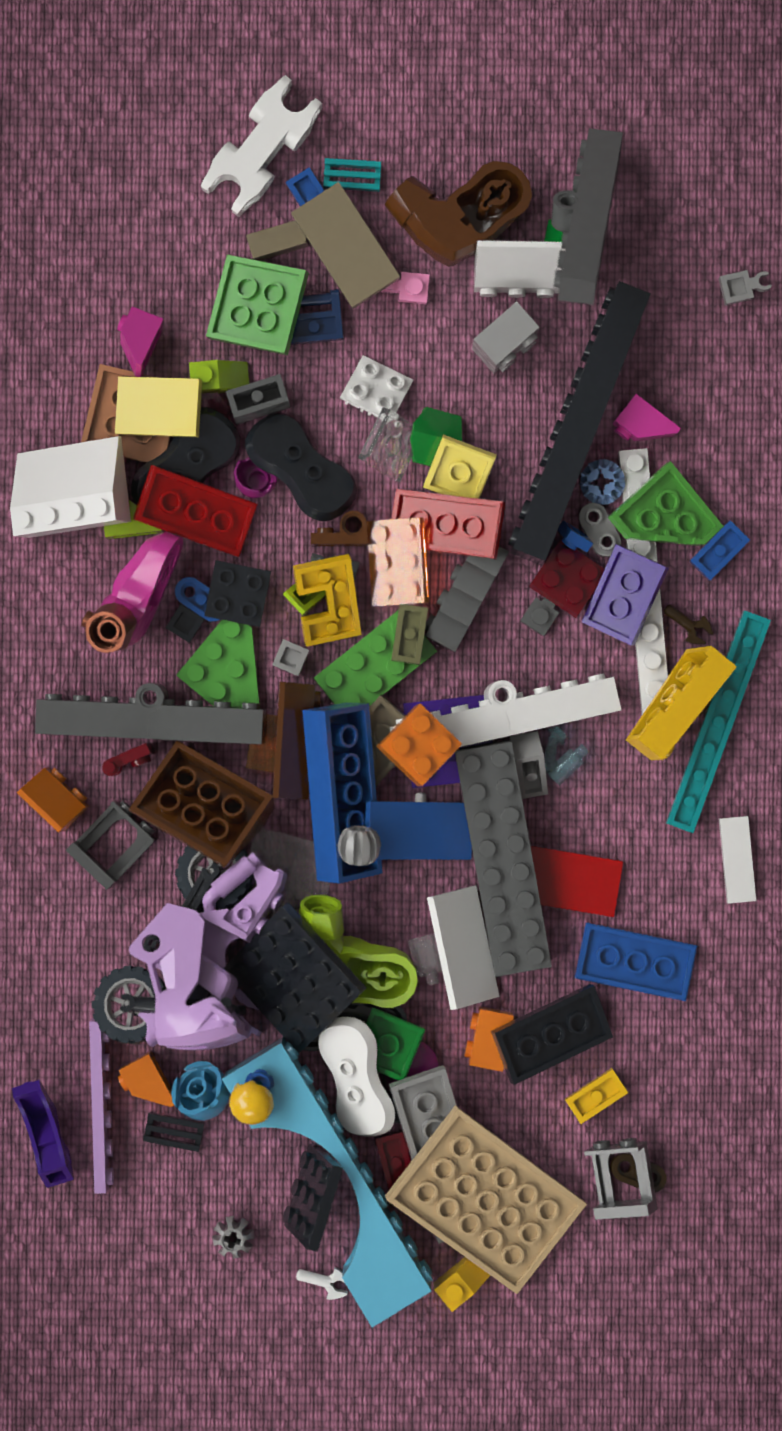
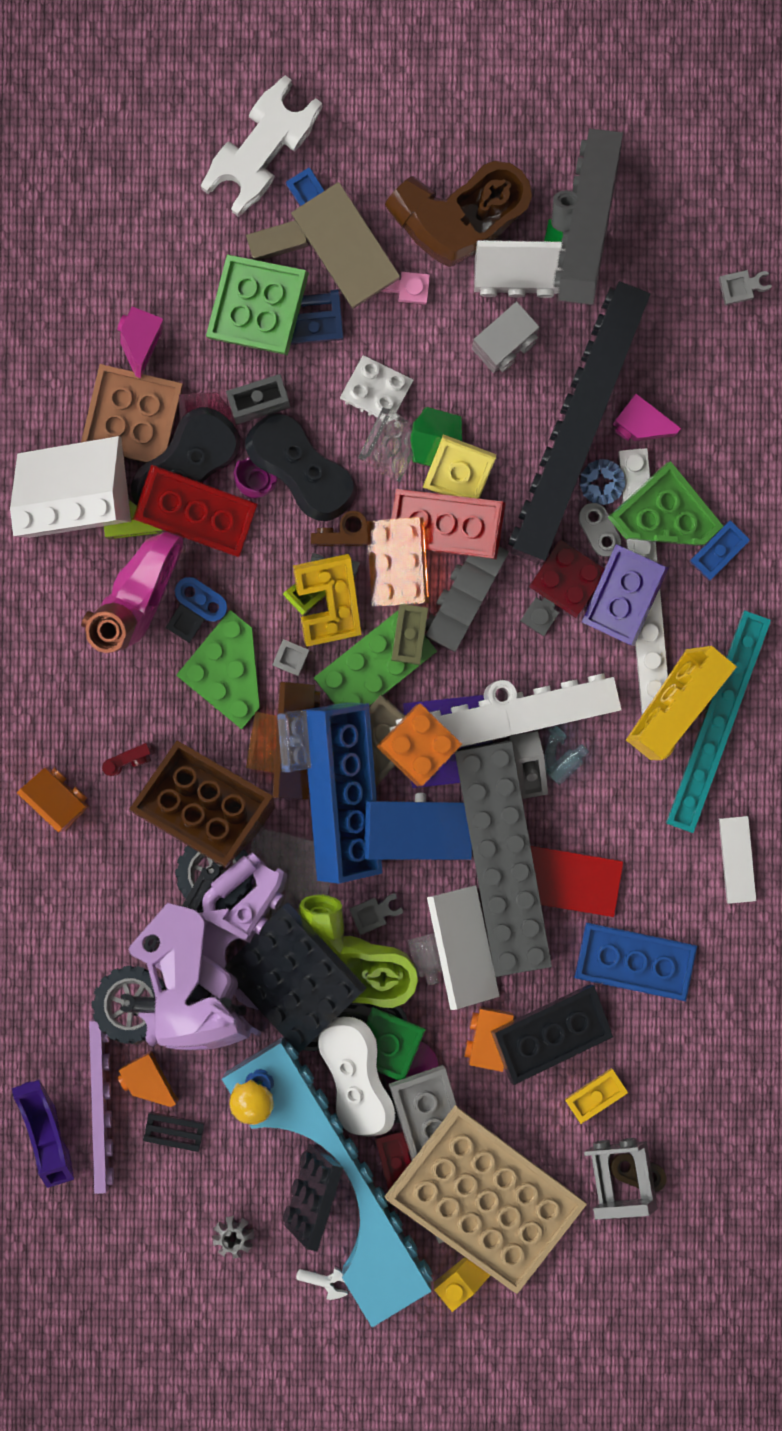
(113, 813): dark grey panel -> none
(151, 720): dark grey hinge -> none
(158, 406): light yellow tile -> none
(200, 1091): dark azure cylinder -> none
(220, 374): lime slope -> none
(237, 593): black hinge -> none
(294, 741): none -> clear plate
(359, 845): light grey piece -> none
(361, 164): teal tile -> none
(371, 915): none -> dark grey plate
(574, 537): blue plate -> none
(689, 624): dark brown bar -> none

